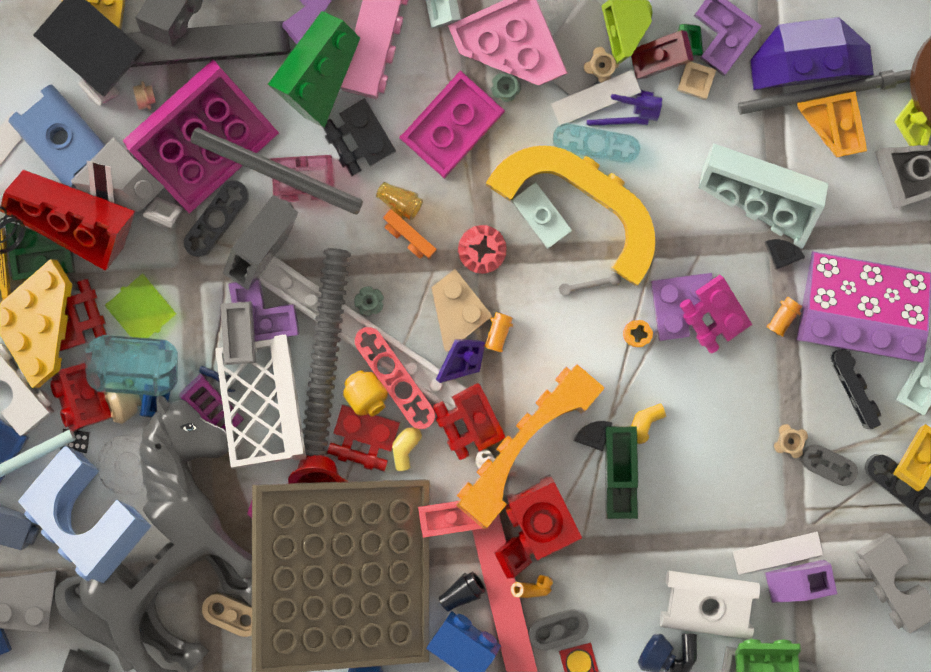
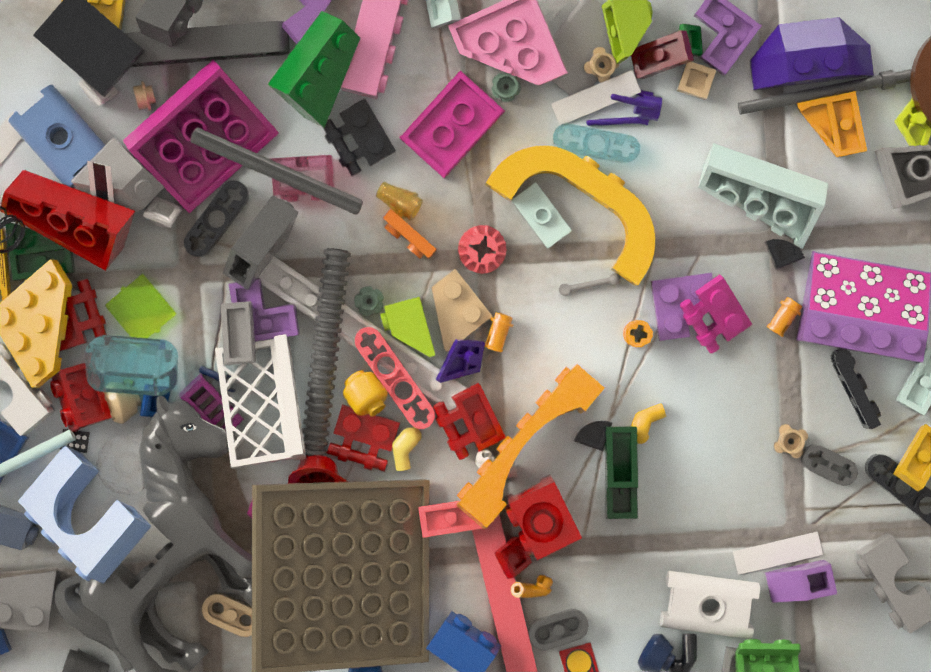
(409, 324): none -> lime slope
(463, 591): black cone -> none

